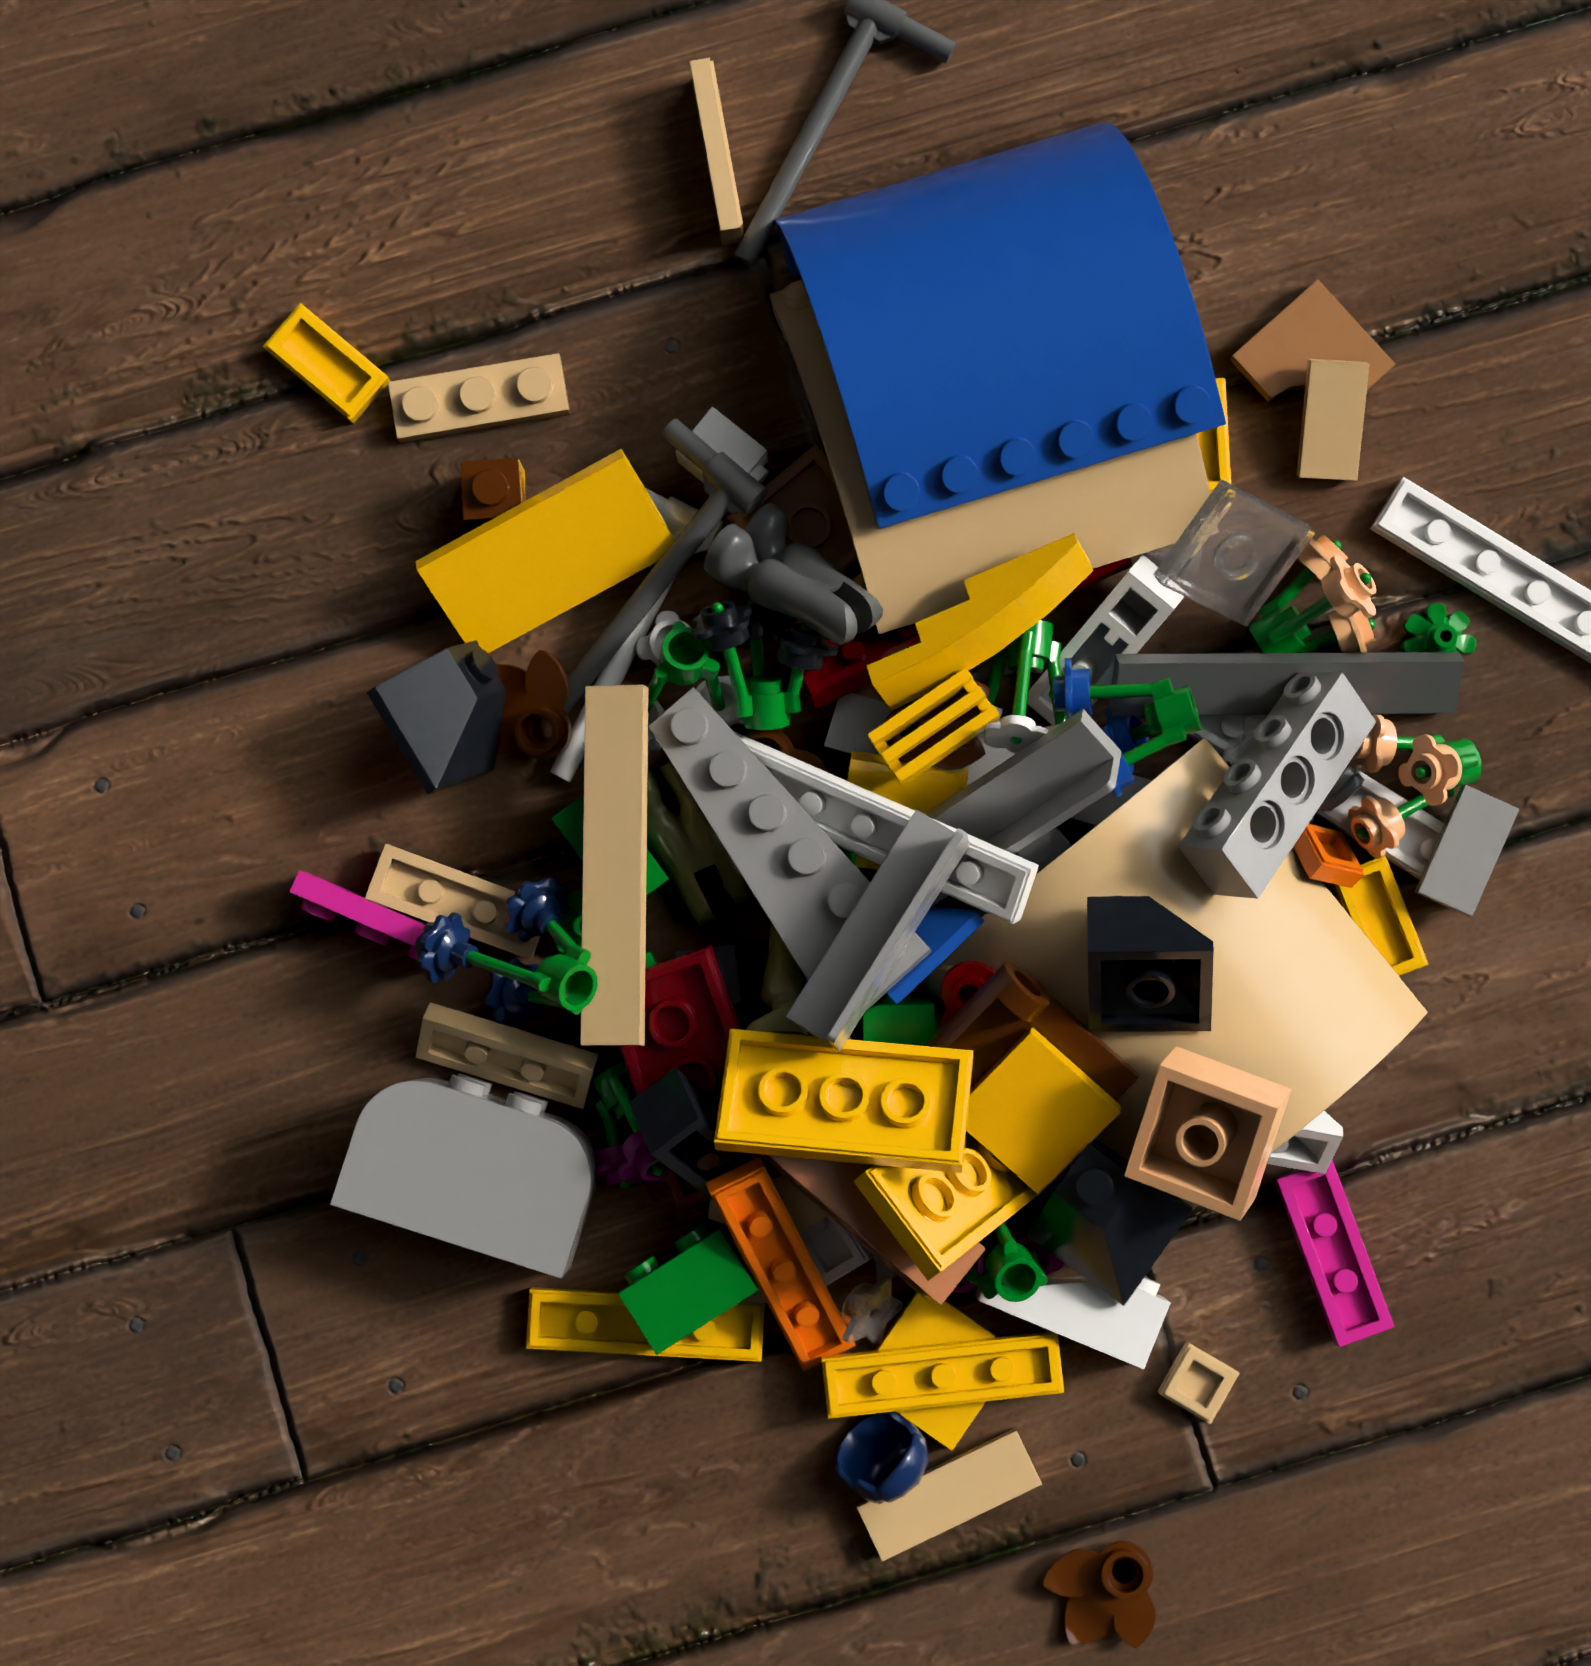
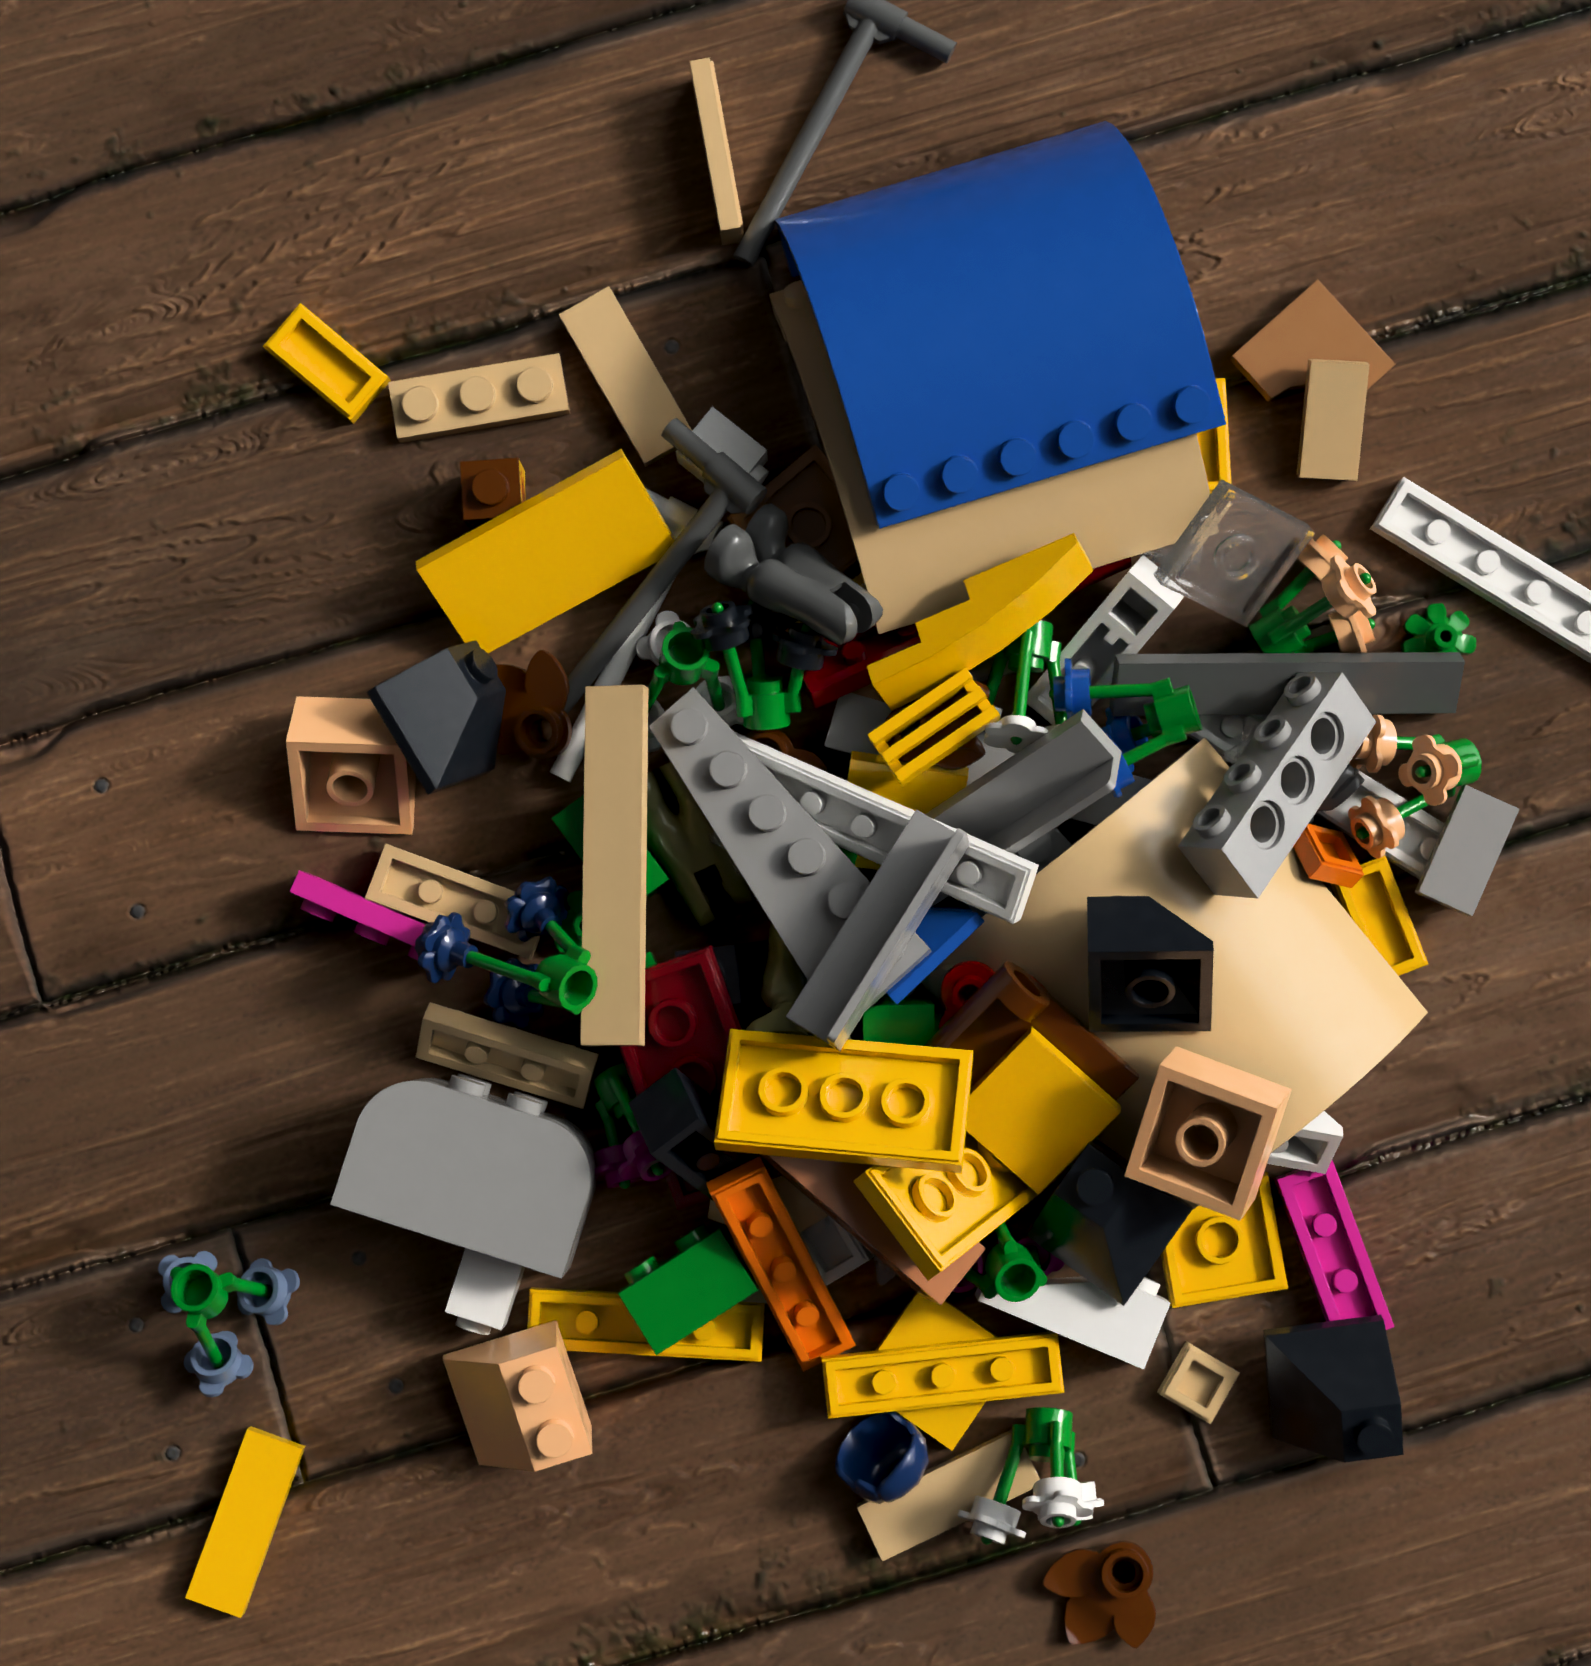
(203, 1294): none -> plant
(245, 1522): none -> yellow tile
(347, 769): none -> light nougat slope
(484, 1292): none -> white brick
(521, 1400): none -> light nougat slope
(624, 372): none -> tan tile
(869, 1310): clear plate -> none
(1056, 1499): none -> plant
(1225, 1257): none -> yellow tile
(1334, 1389): none -> black slope

